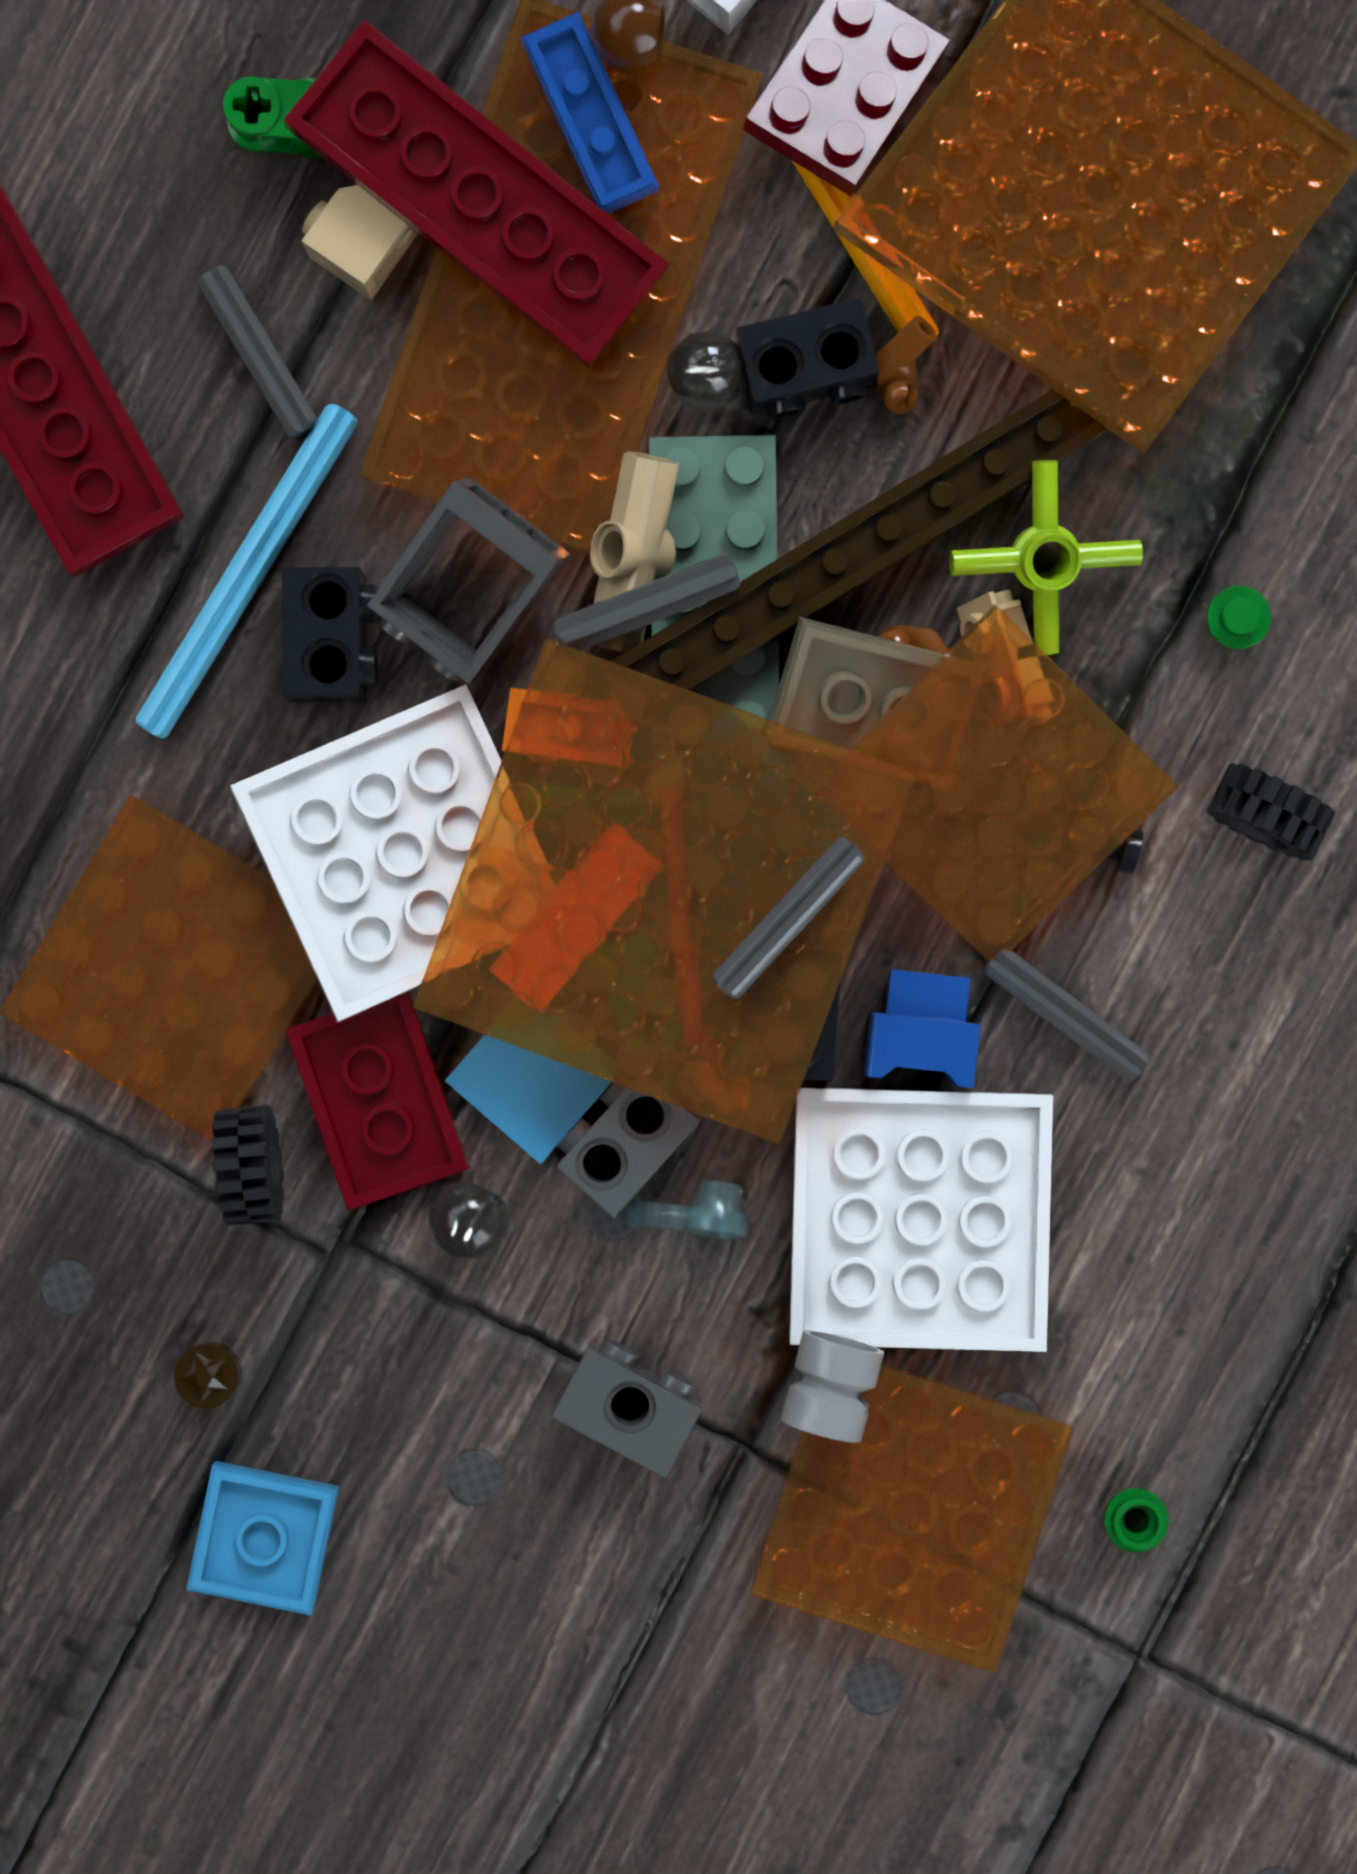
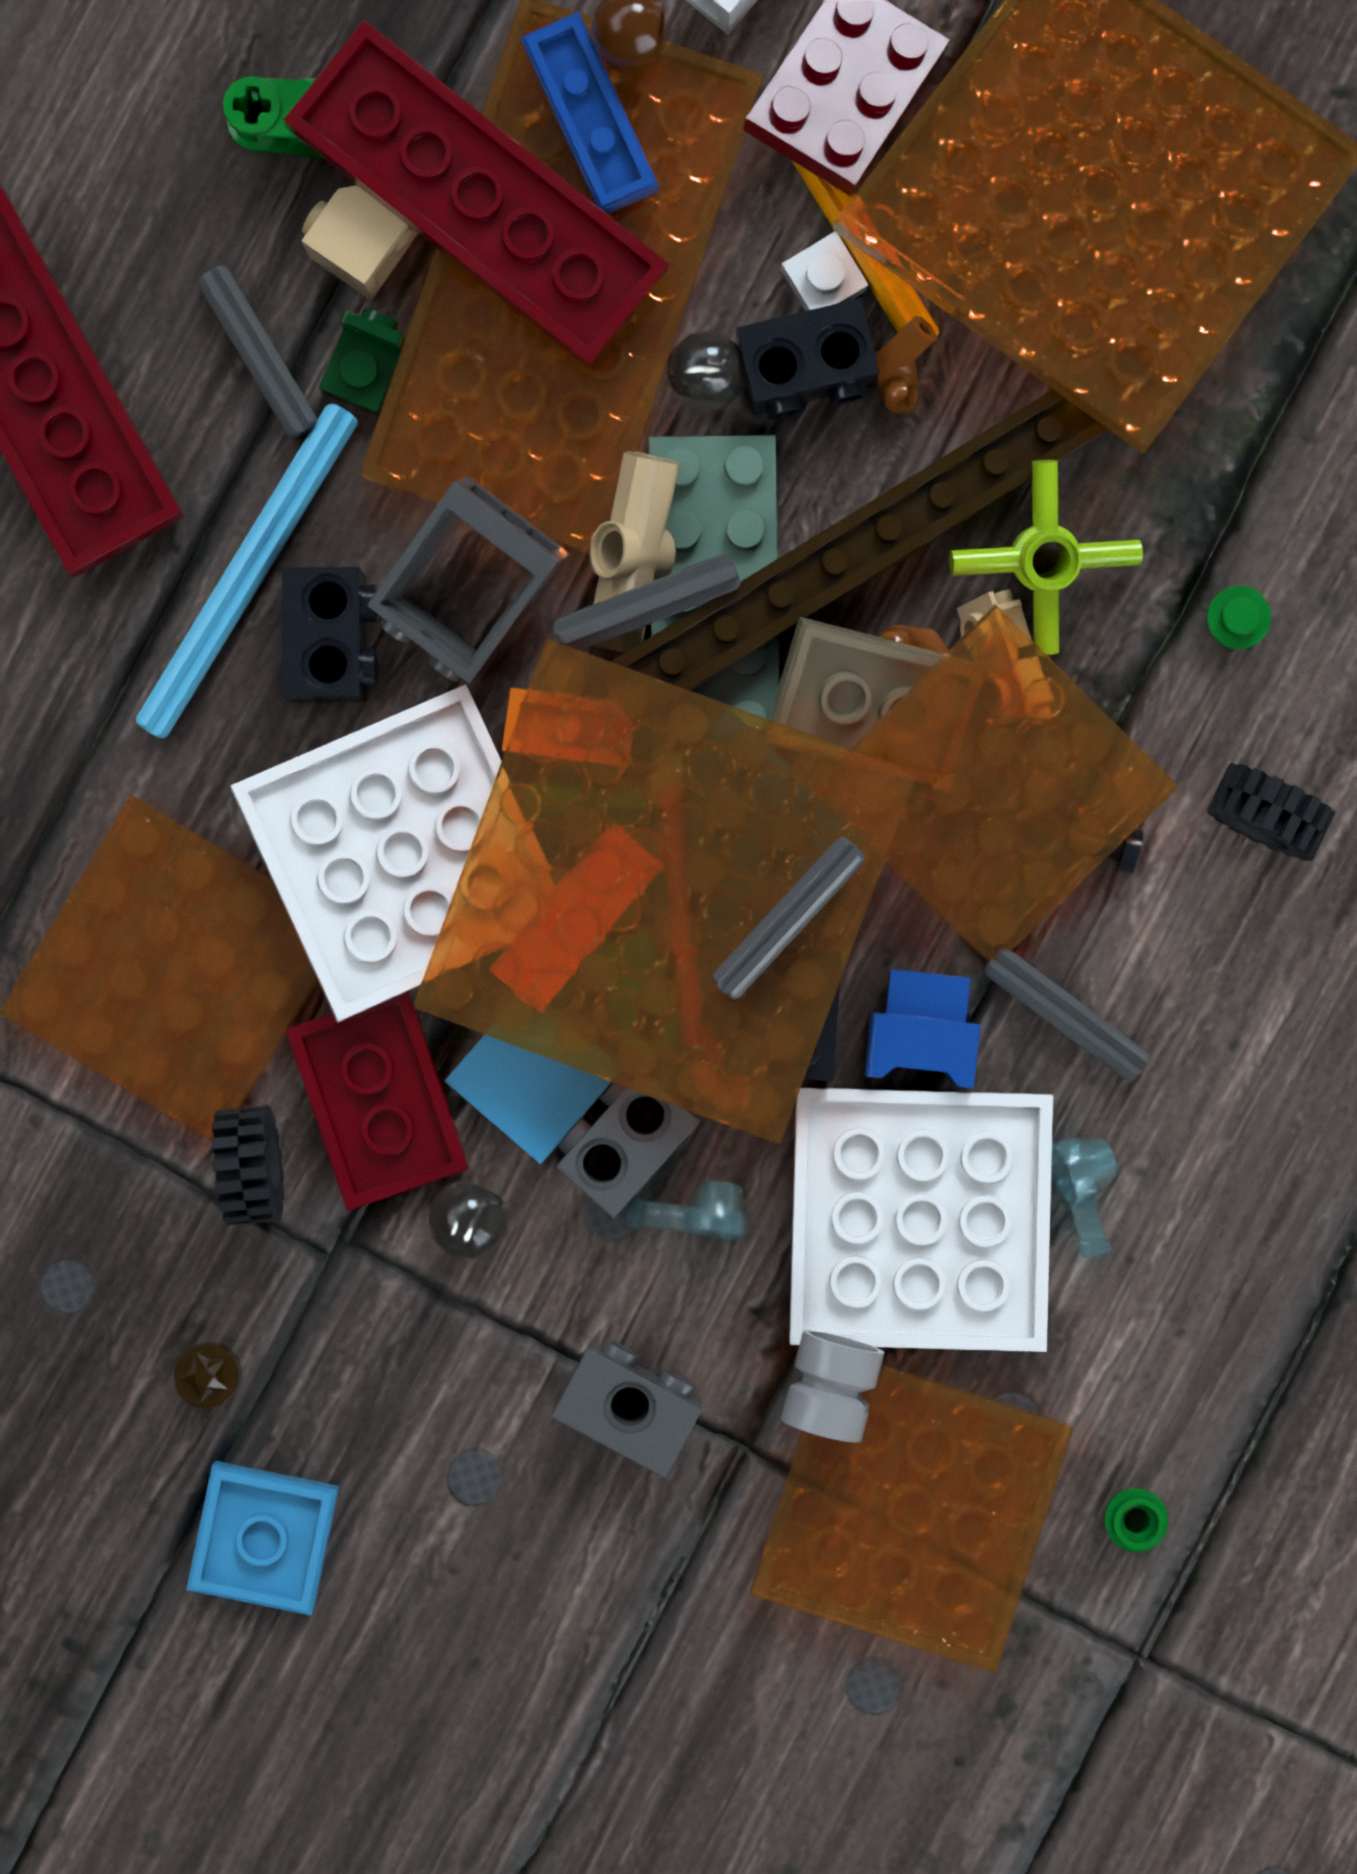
(363, 360): none -> dark green bracket
(824, 274): none -> white plate
(1080, 1171): none -> clear light blue bar

